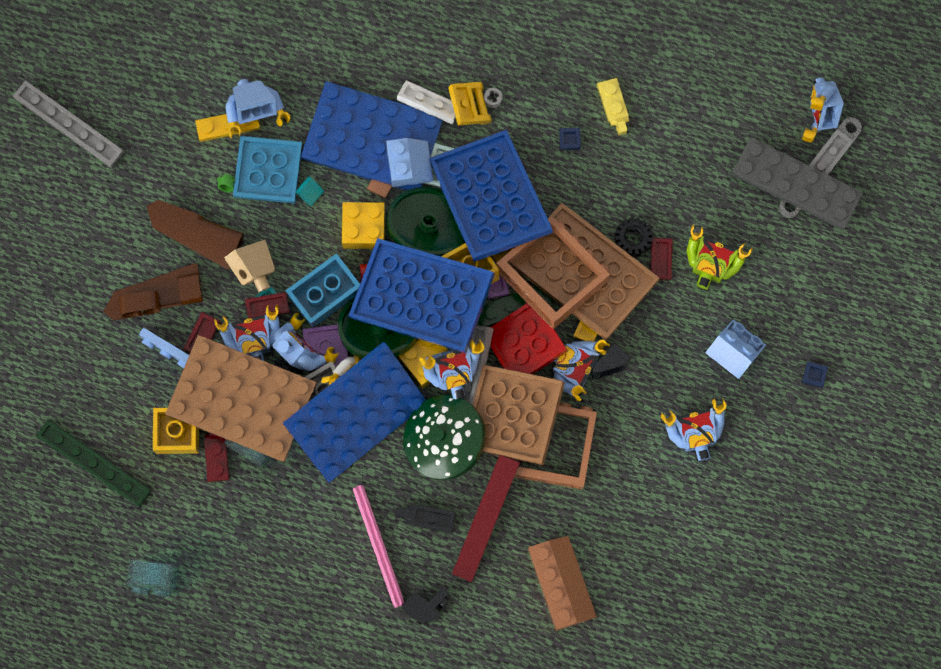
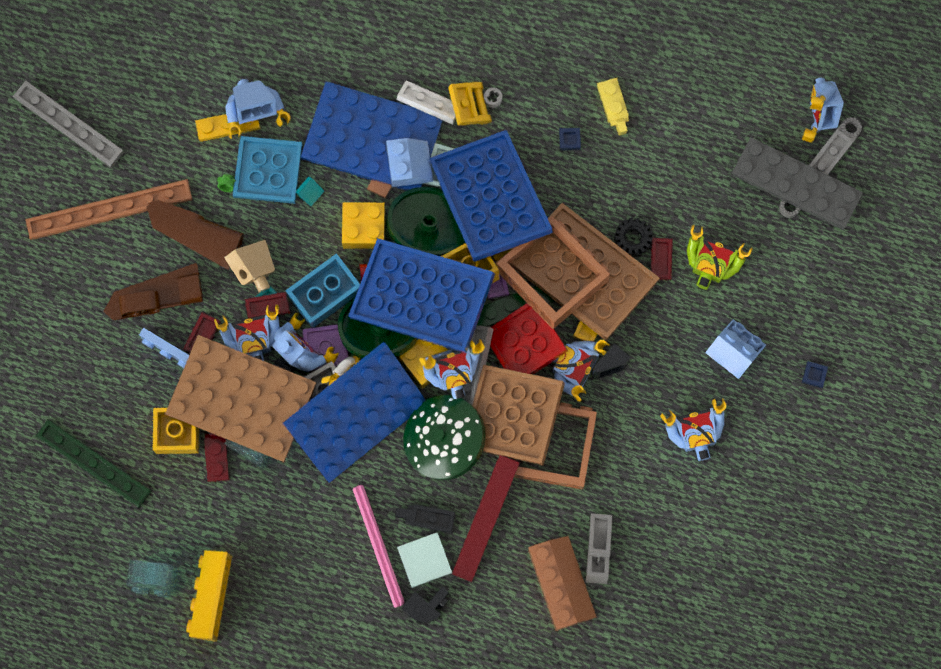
(106, 209): none -> nougat tile
(210, 595): none -> yellow slope
(424, 560): none -> light aqua tile
(599, 548): none -> light grey slope

